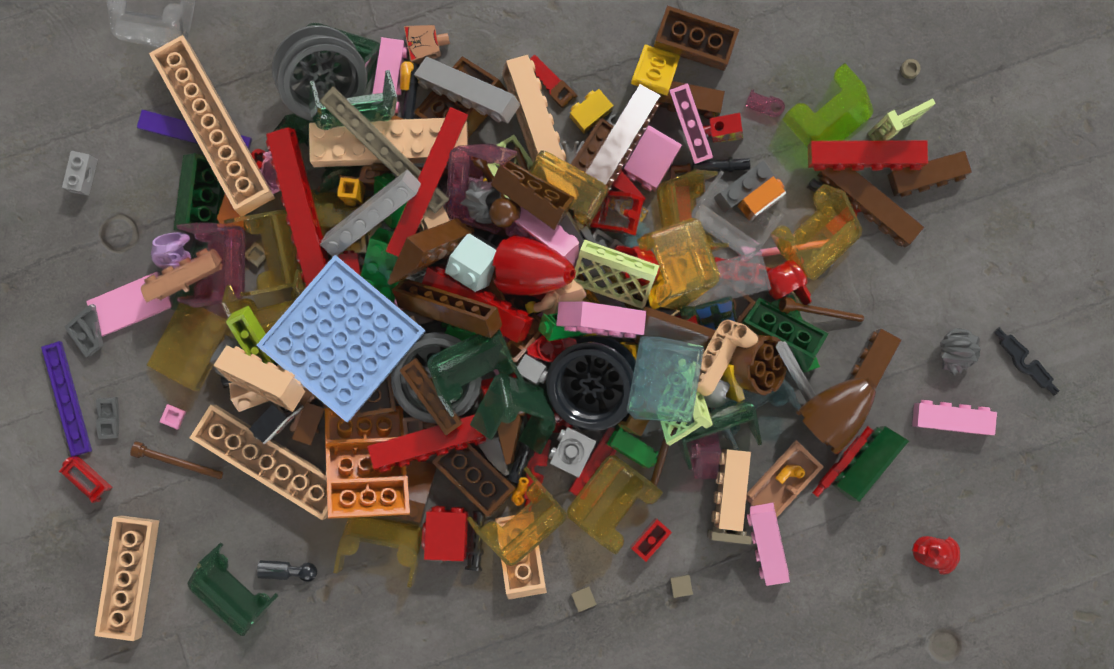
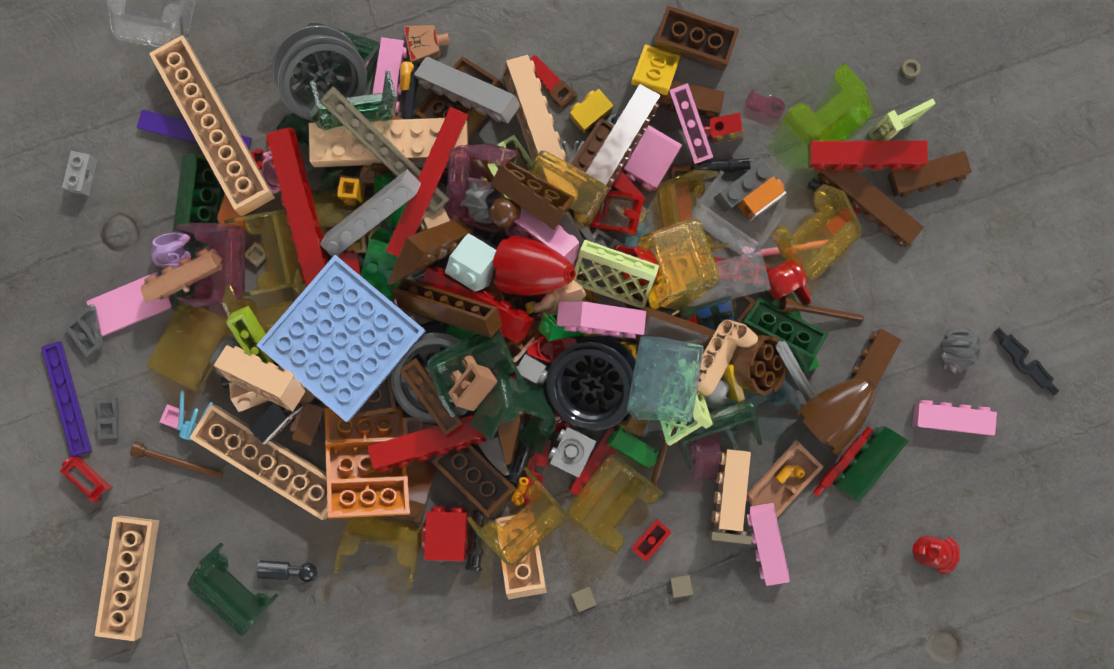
(188, 428): none -> medium azure plant
(472, 385): none -> nougat brick

